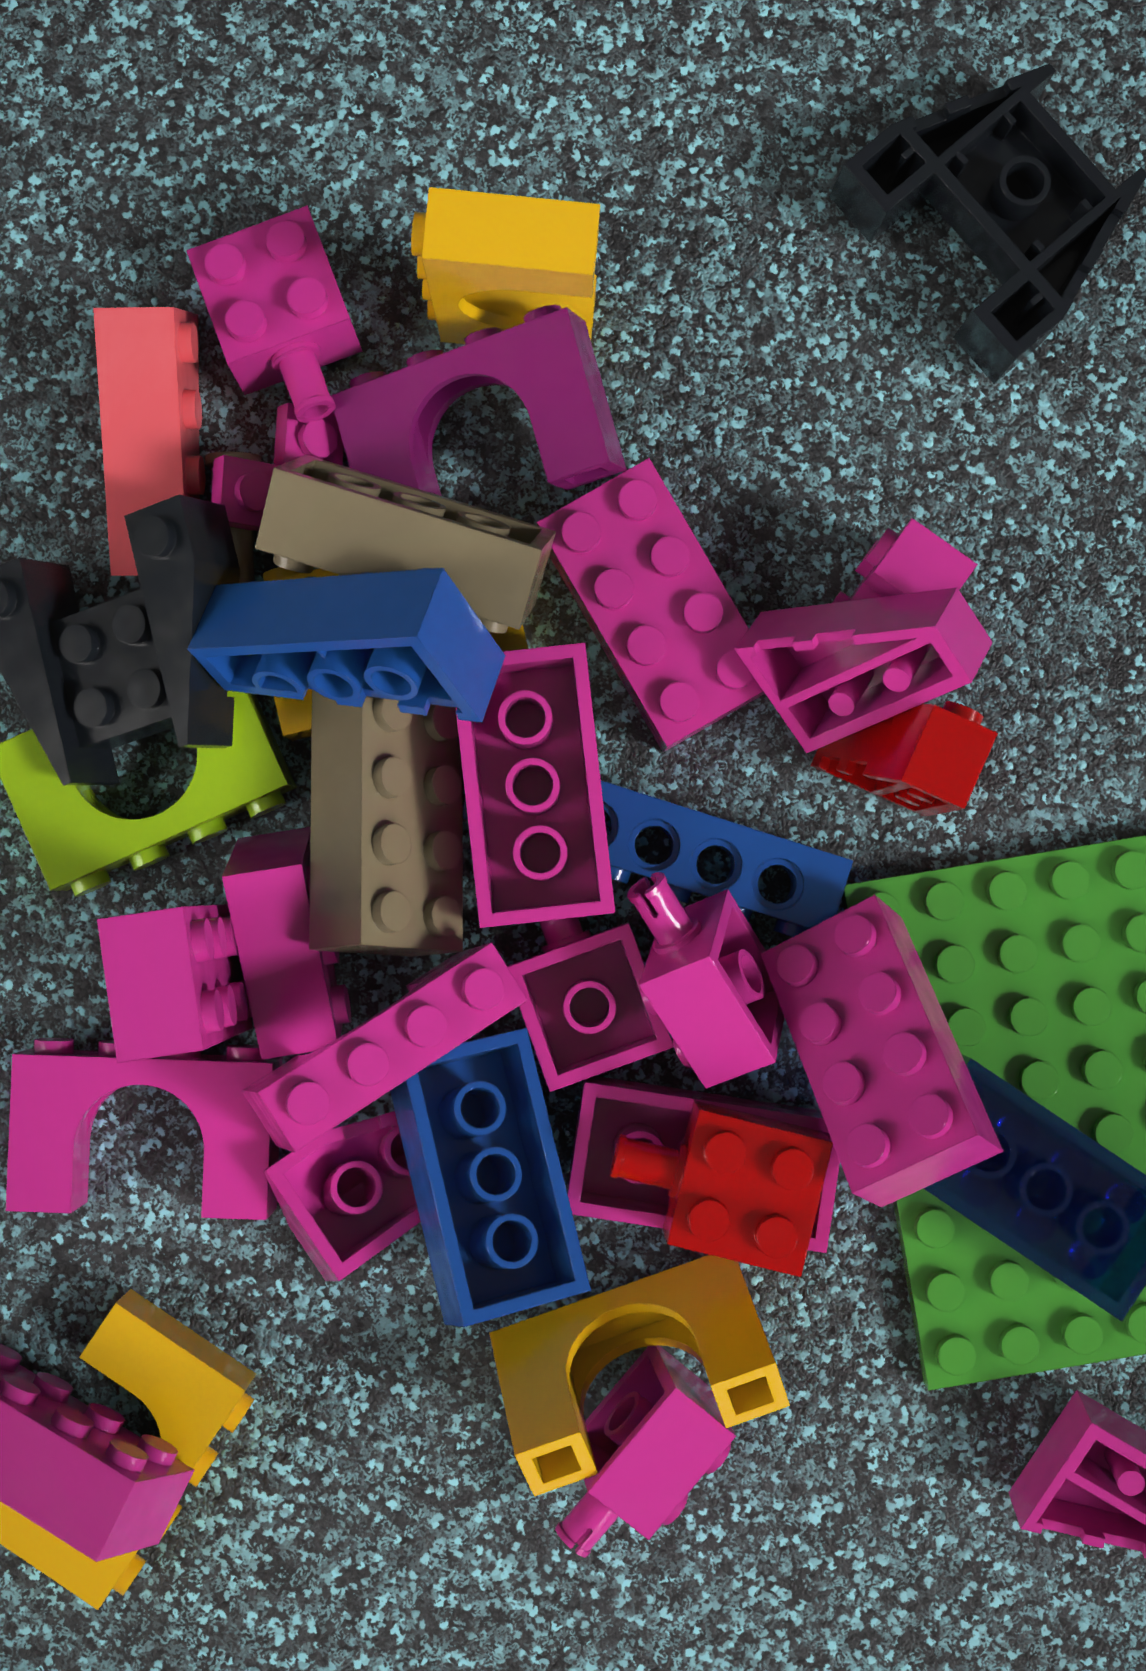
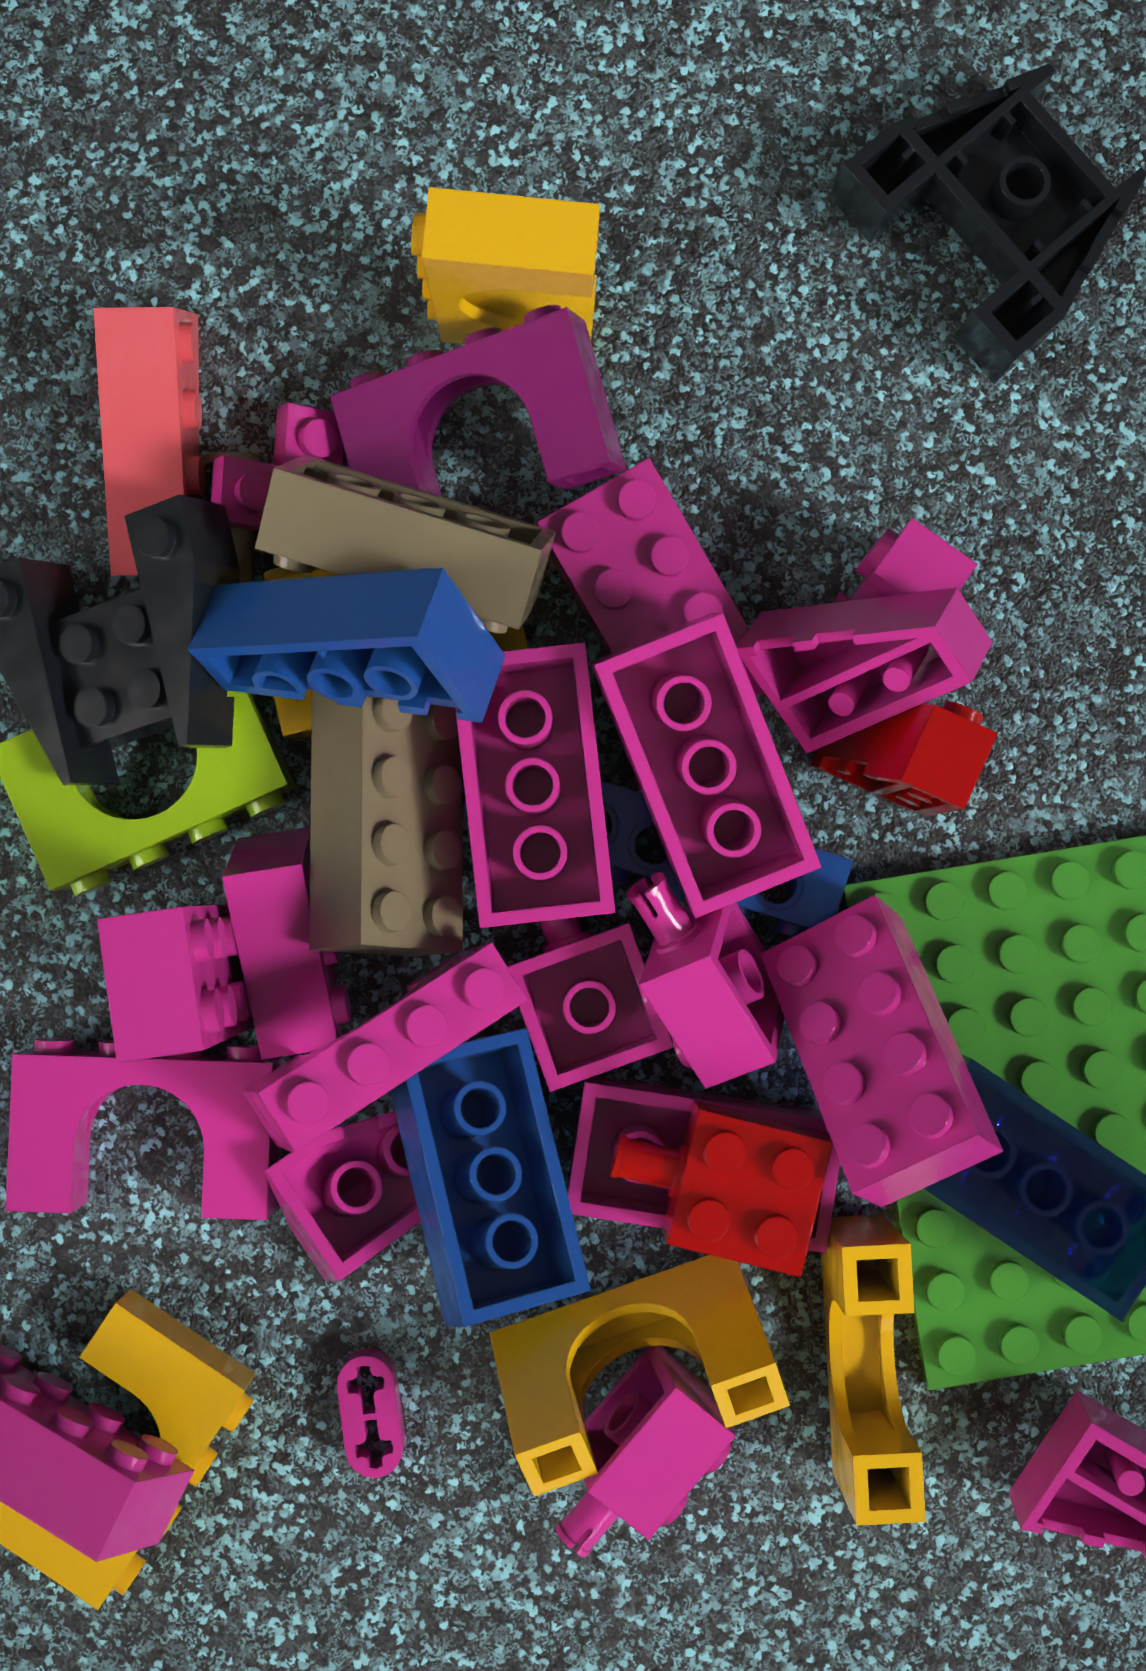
(277, 308): dark pink brick -> none
(386, 1411): none -> dark pink beam
(705, 764): none -> dark pink brick
(872, 1450): none -> yellow arch

